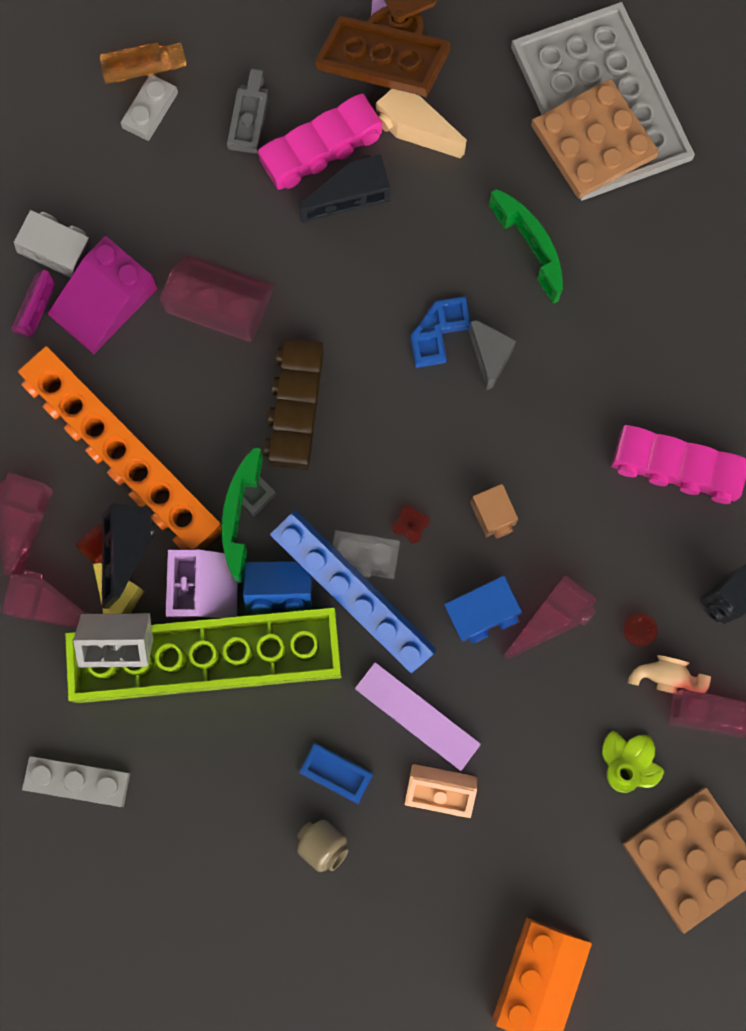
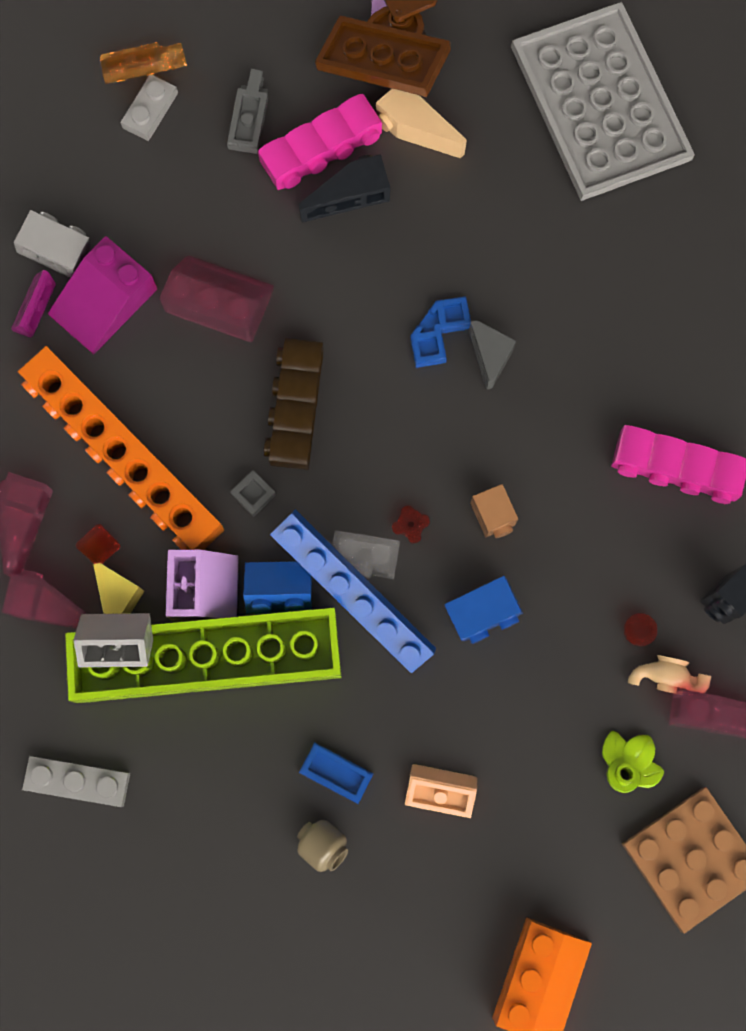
(124, 540): black slope -> none
(246, 476): green slope -> none
(417, 716): lavender tile -> none
(512, 212): green slope -> none
(558, 614): clear pink slope -> none
(594, 138): medium nougat plate -> none

